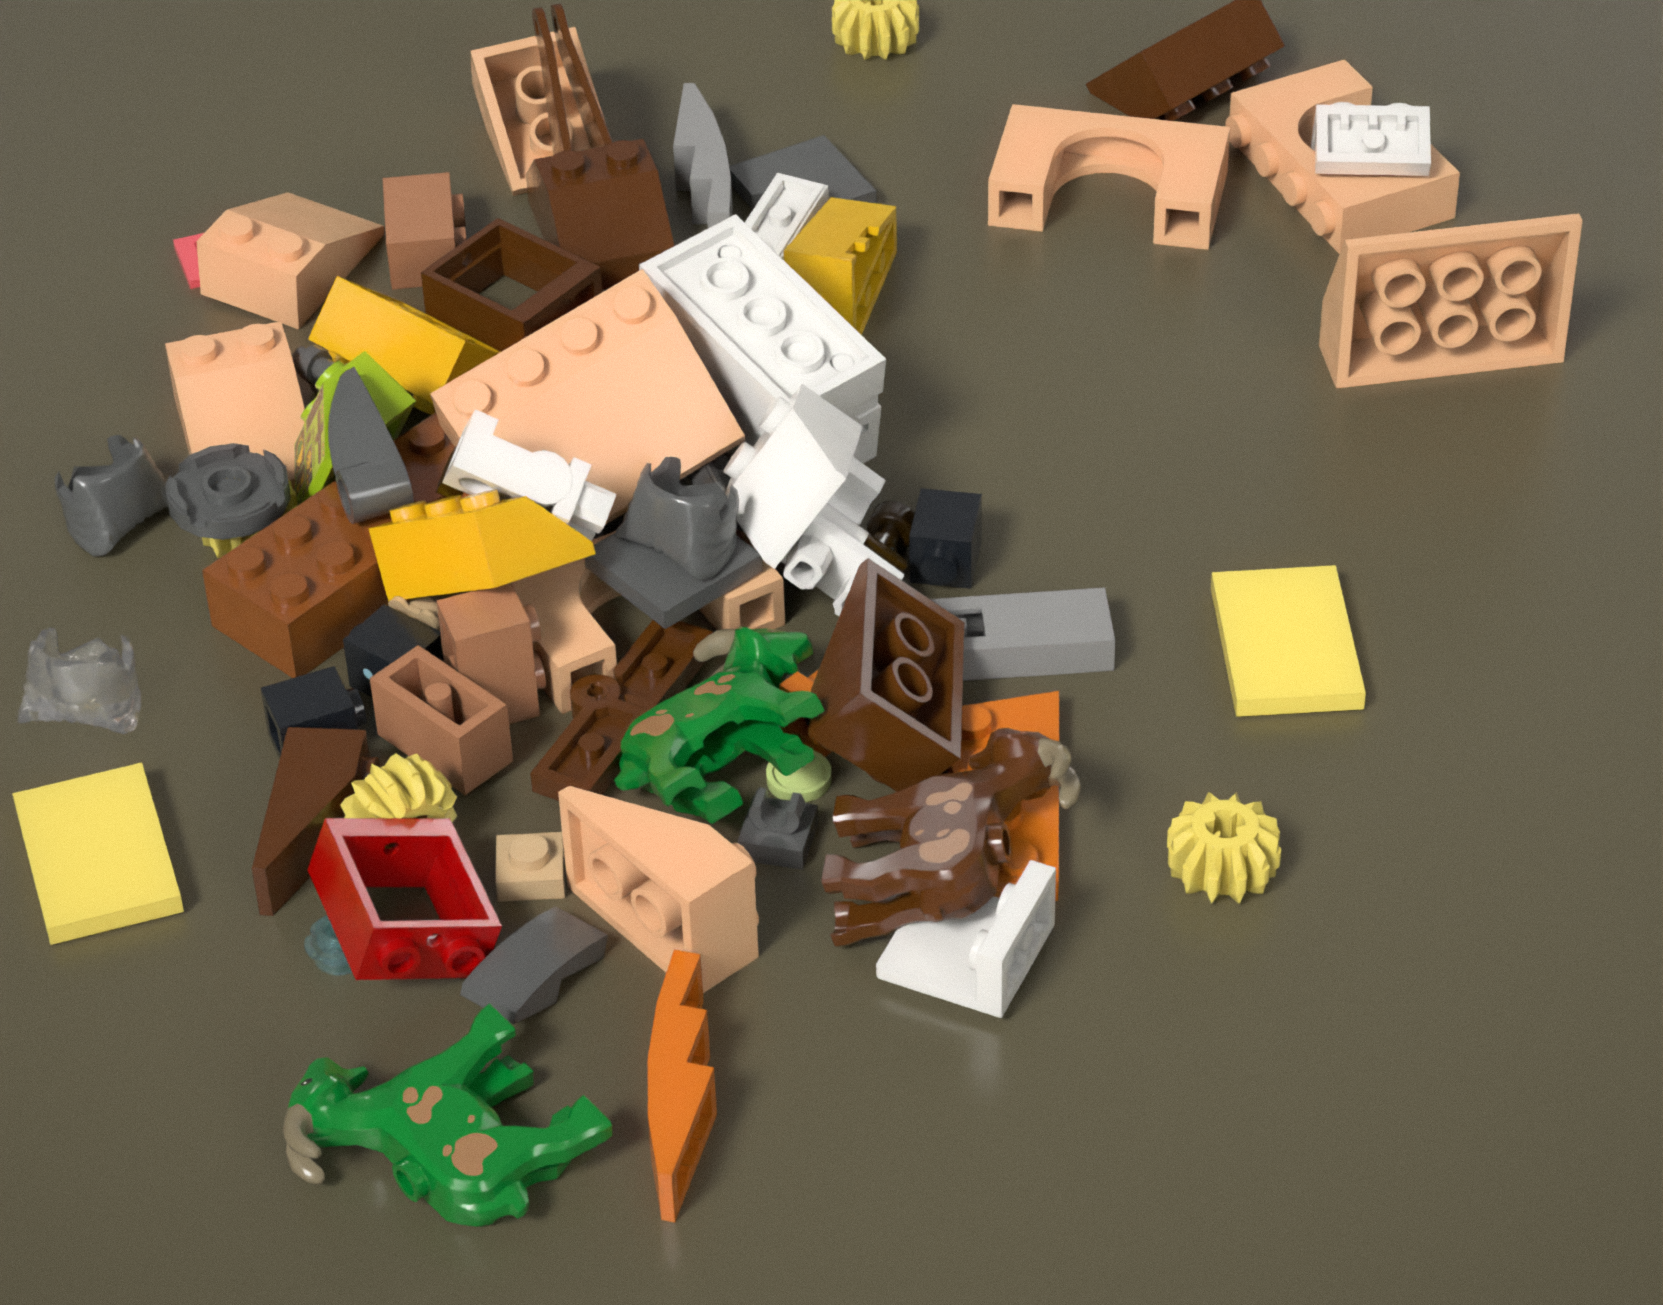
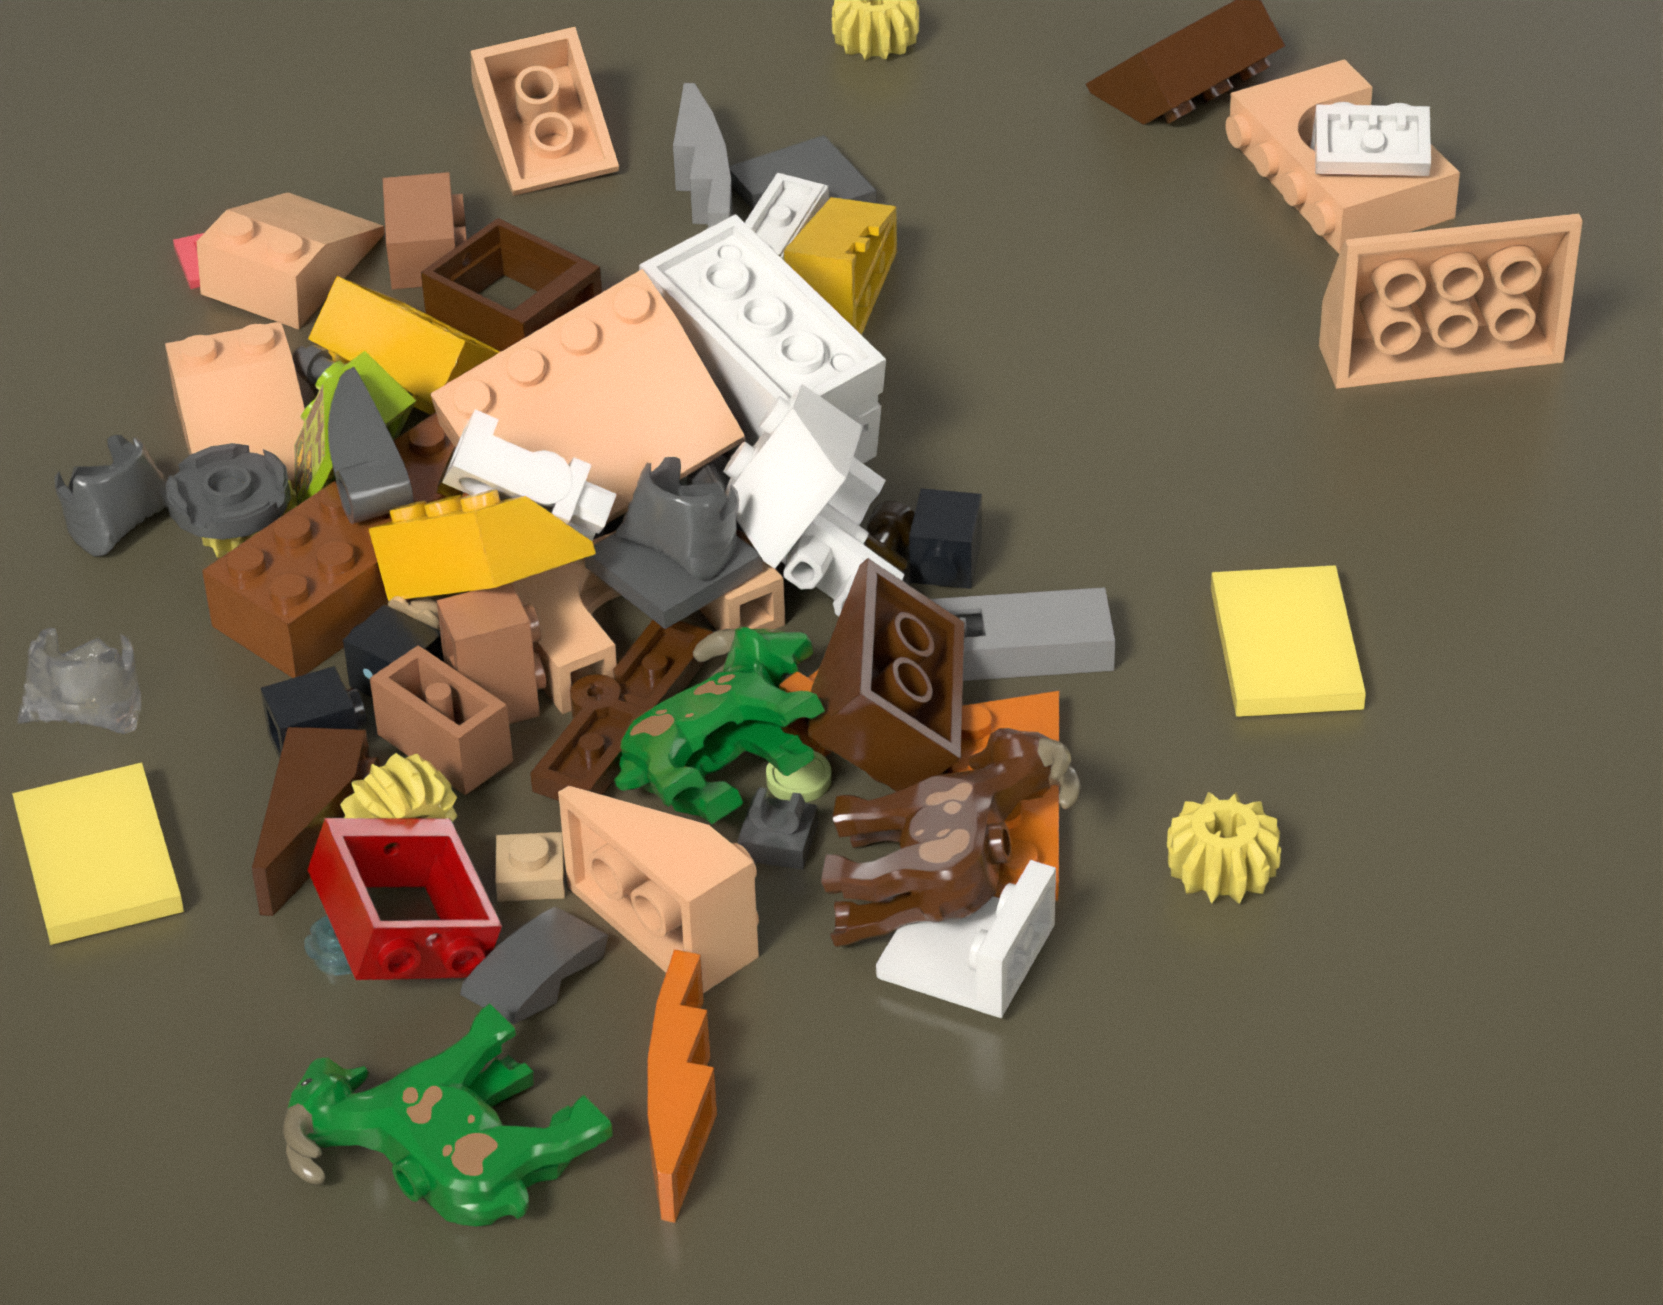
(597, 199): reddish brown slope -> none
(1053, 146): light nougat arch -> none

